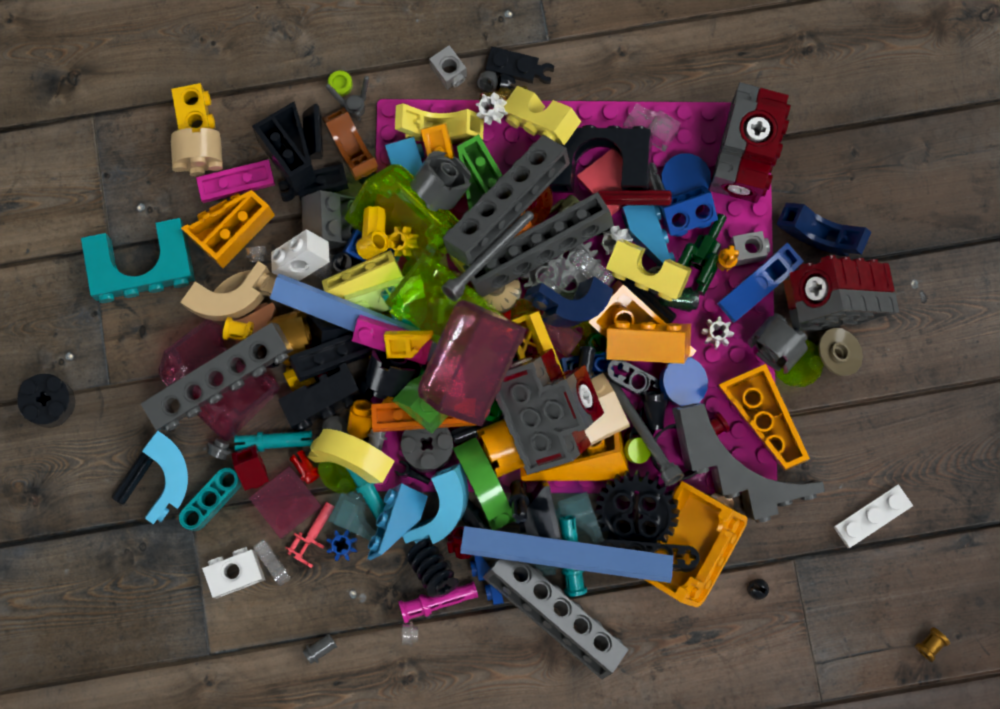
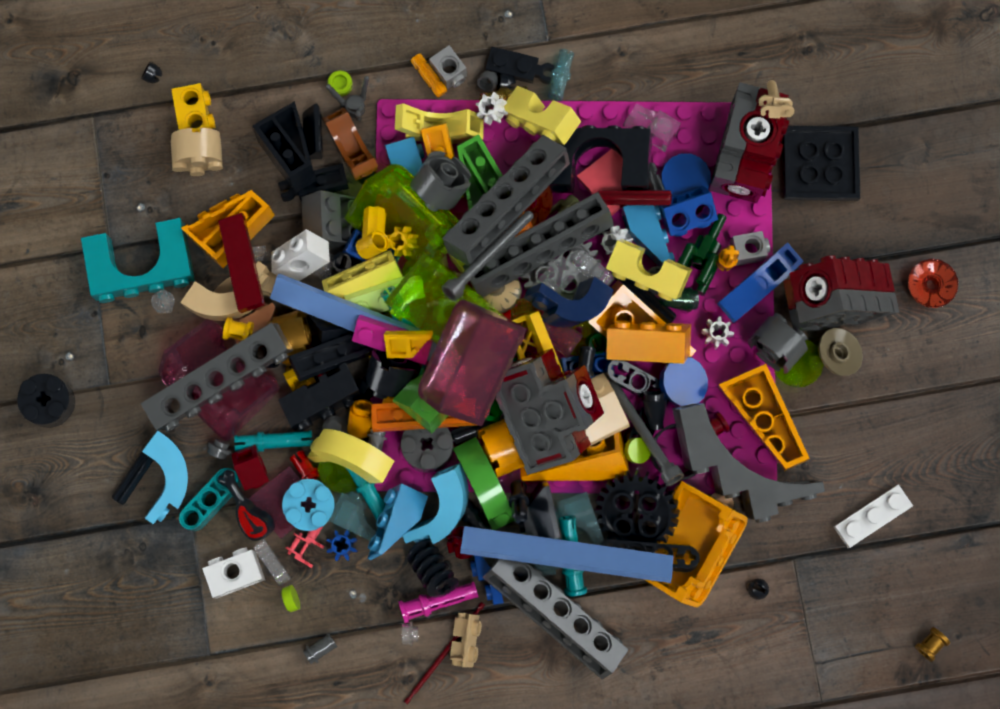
(150, 73): none -> black hinge
(163, 301): none -> clear plate
(235, 180): dark pink plate -> none
(241, 263): none -> dark red tile
(253, 521): none -> black piece
(290, 598): none -> lime tile
(317, 516): none -> medium azure plate
(411, 473): black hand -> none
(429, 75): none -> light orange axle
(437, 662): none -> dark red piece
(466, 650): none -> tan hinge
(561, 74): none -> clear light blue pin
(776, 105): none -> tan piece
(821, 163): none -> black plate
(821, 233): dark blue arch -> none
(943, 278): none -> clear red dish

